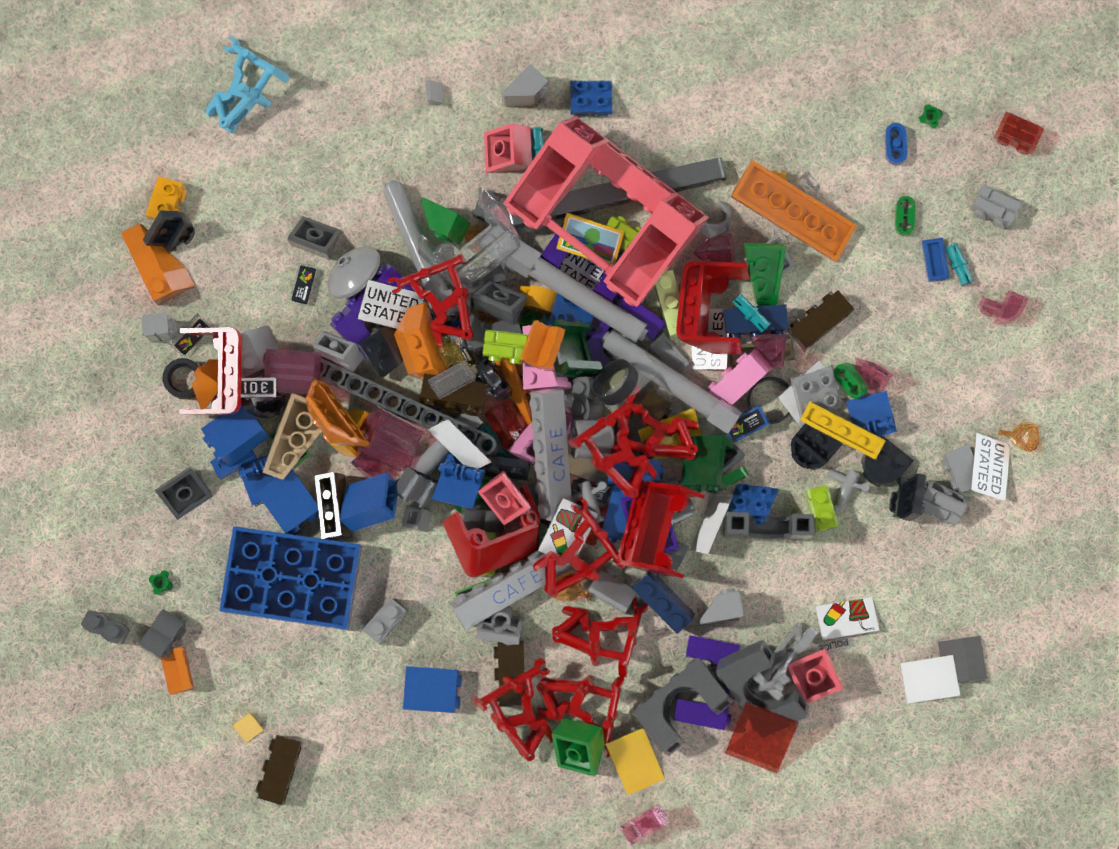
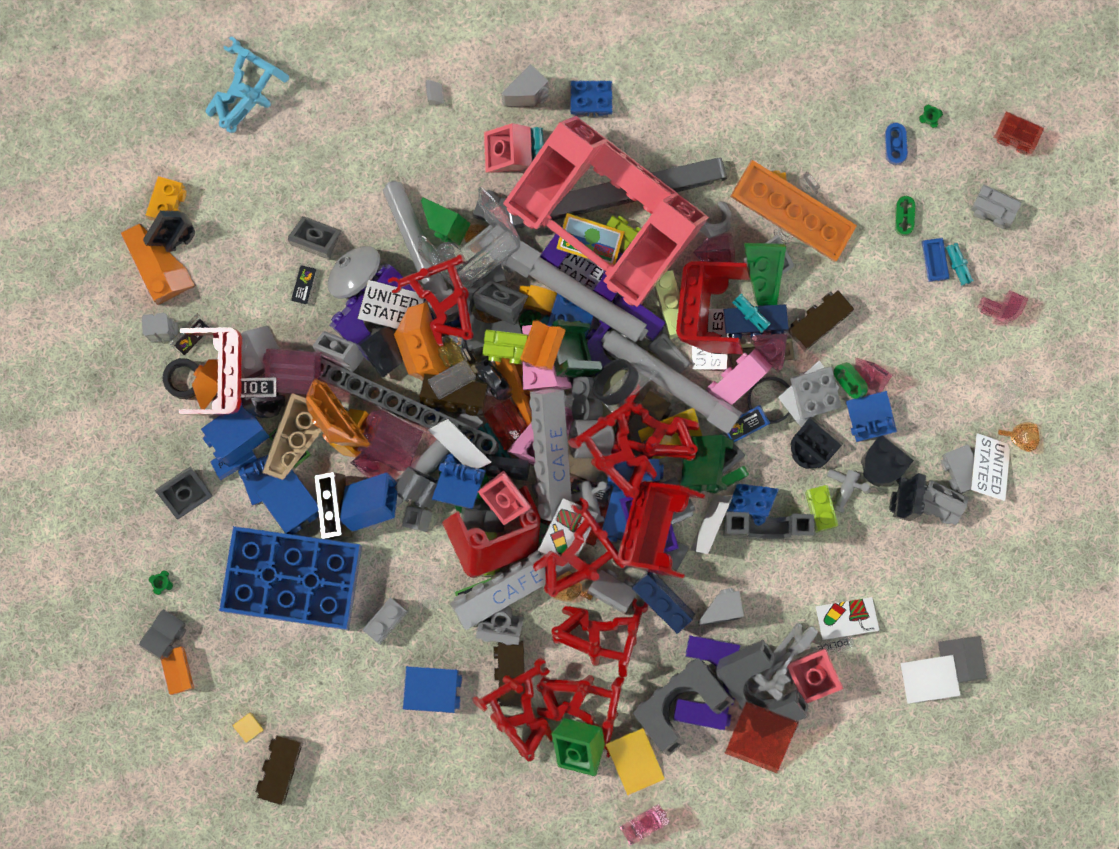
(109, 629): dark grey brick -> none
(842, 430): yellow tile -> none

